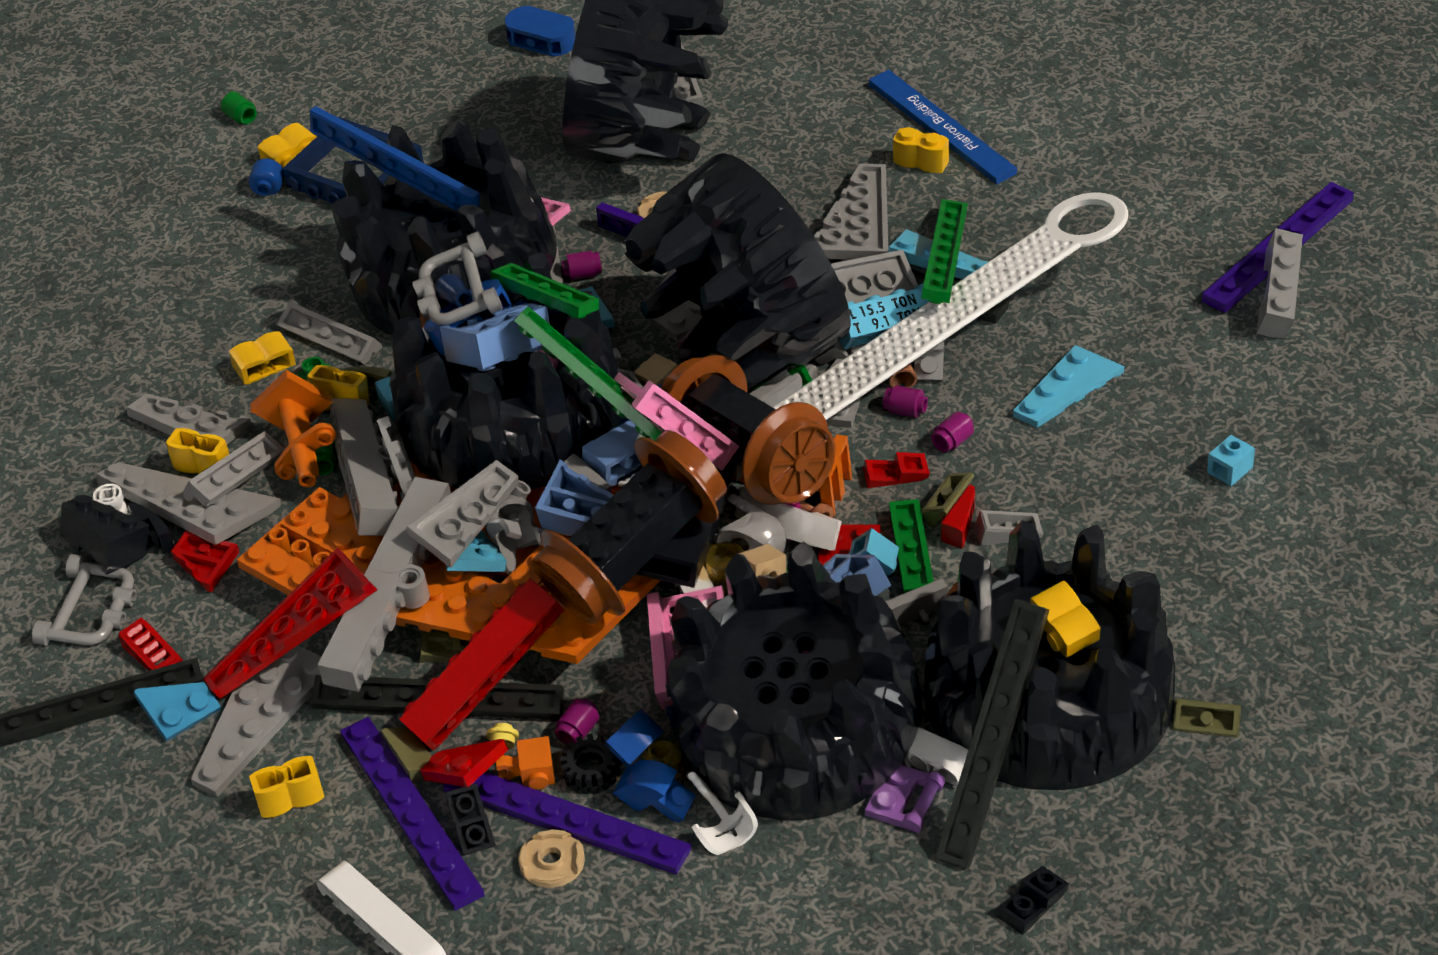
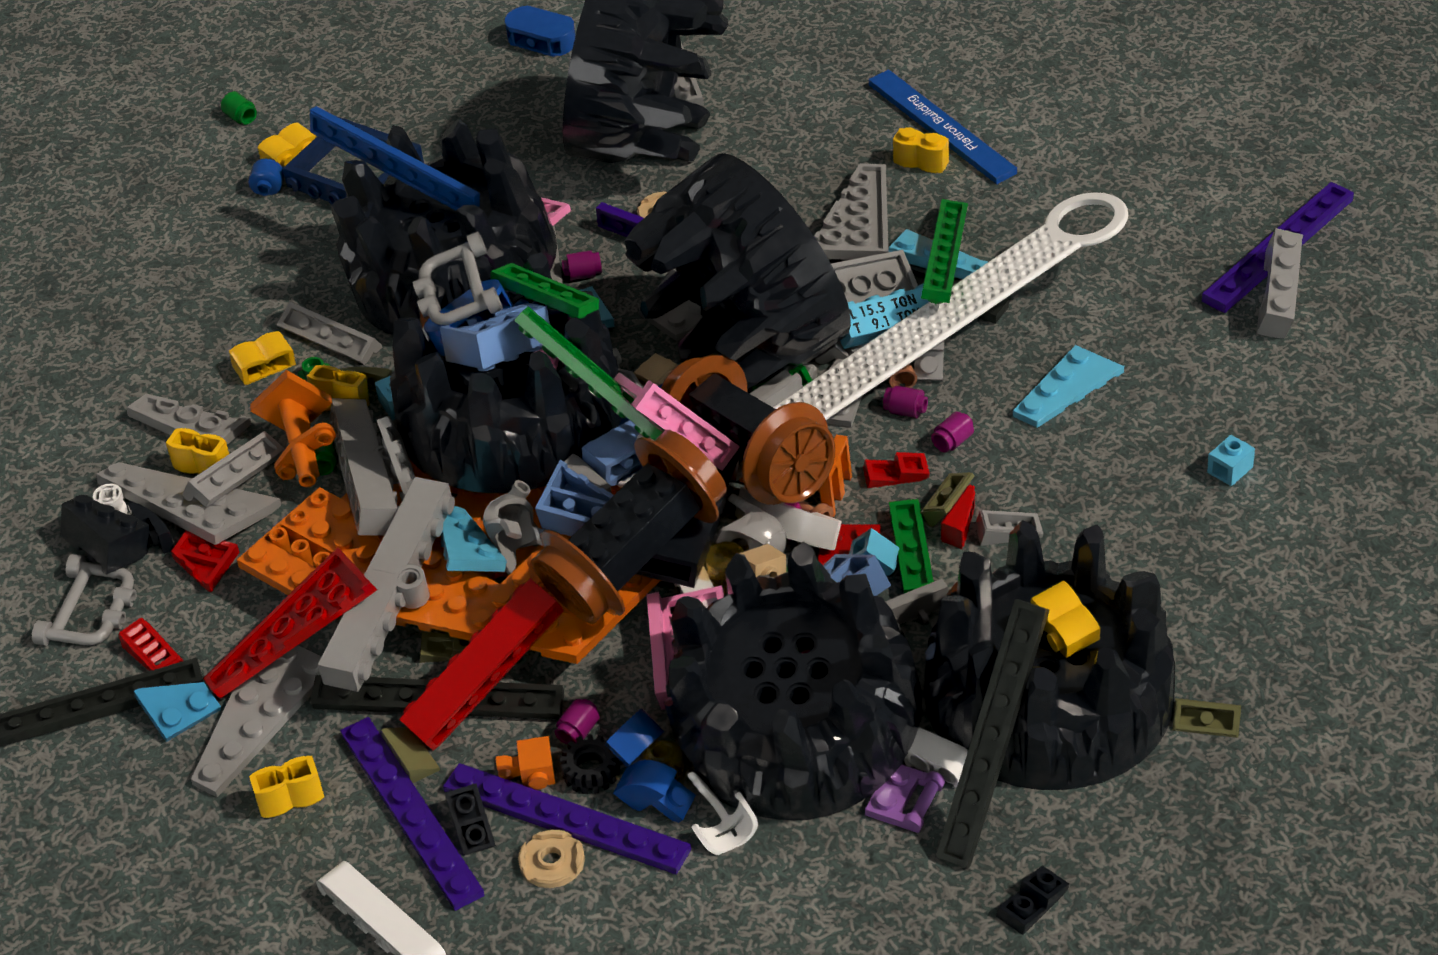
(453, 290): dark blue cone -> none
(460, 516): light grey wing -> none
(463, 764): red wing -> none
(503, 731): light yellow plate -> none

